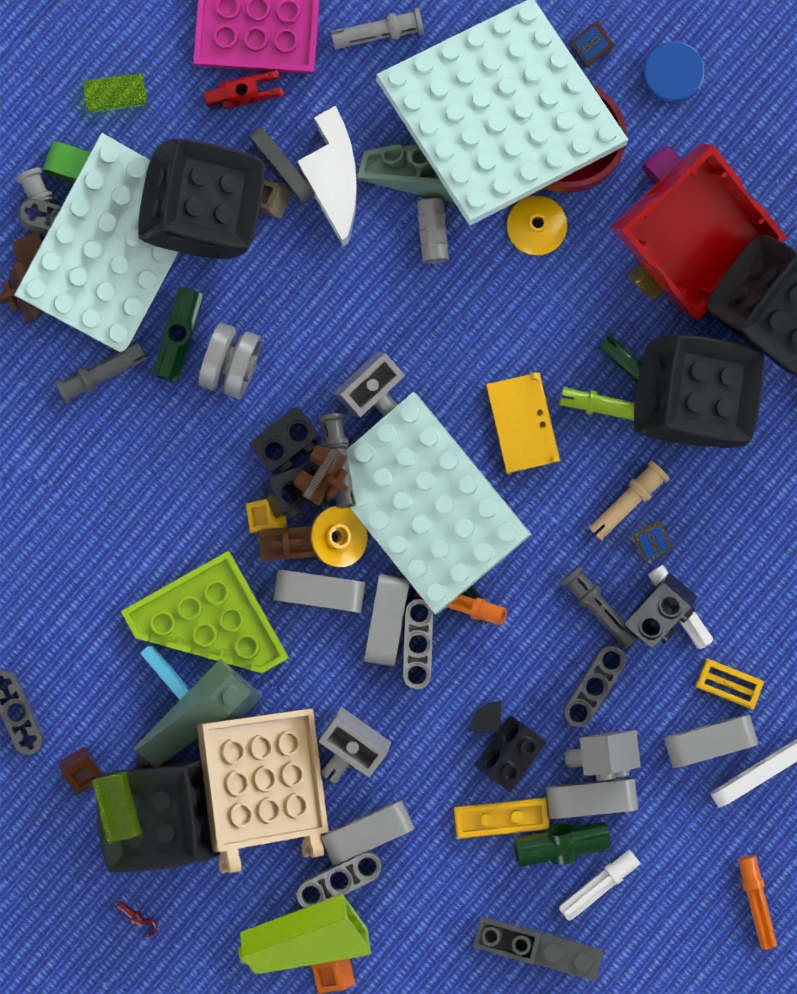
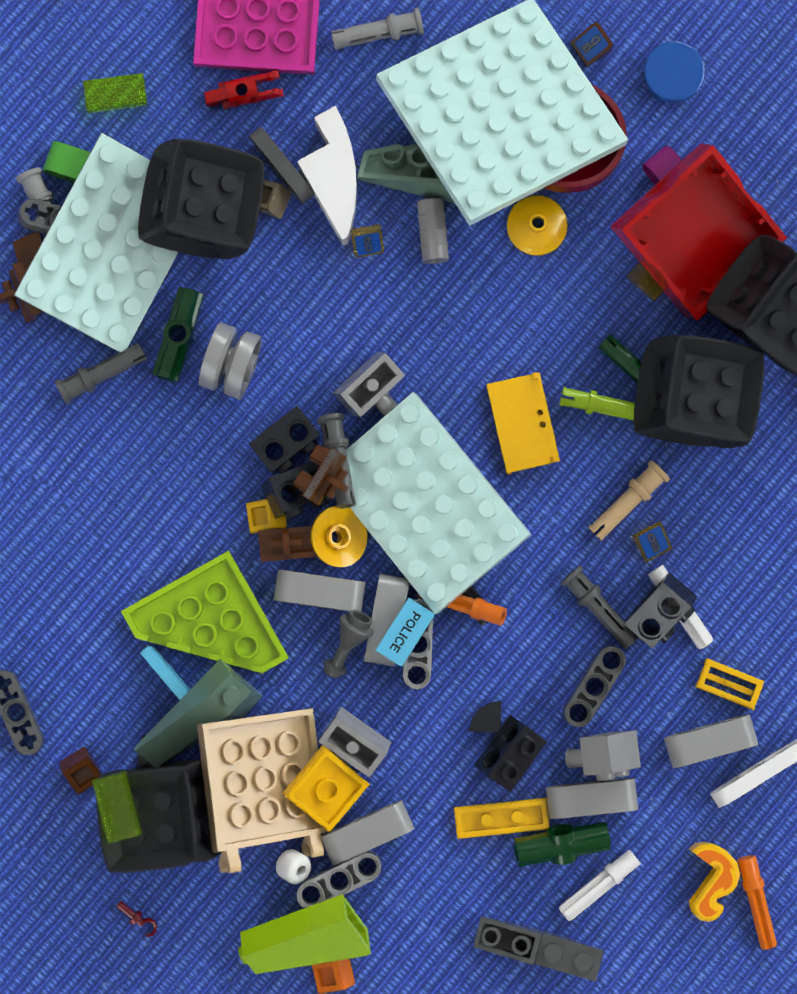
(293, 866): none -> white piece
(326, 788): none -> yellow tile
(353, 631): none -> dark grey piece
(367, 241): none -> slope
(405, 632): none -> medium azure tile
(718, 883): none -> yellow animal

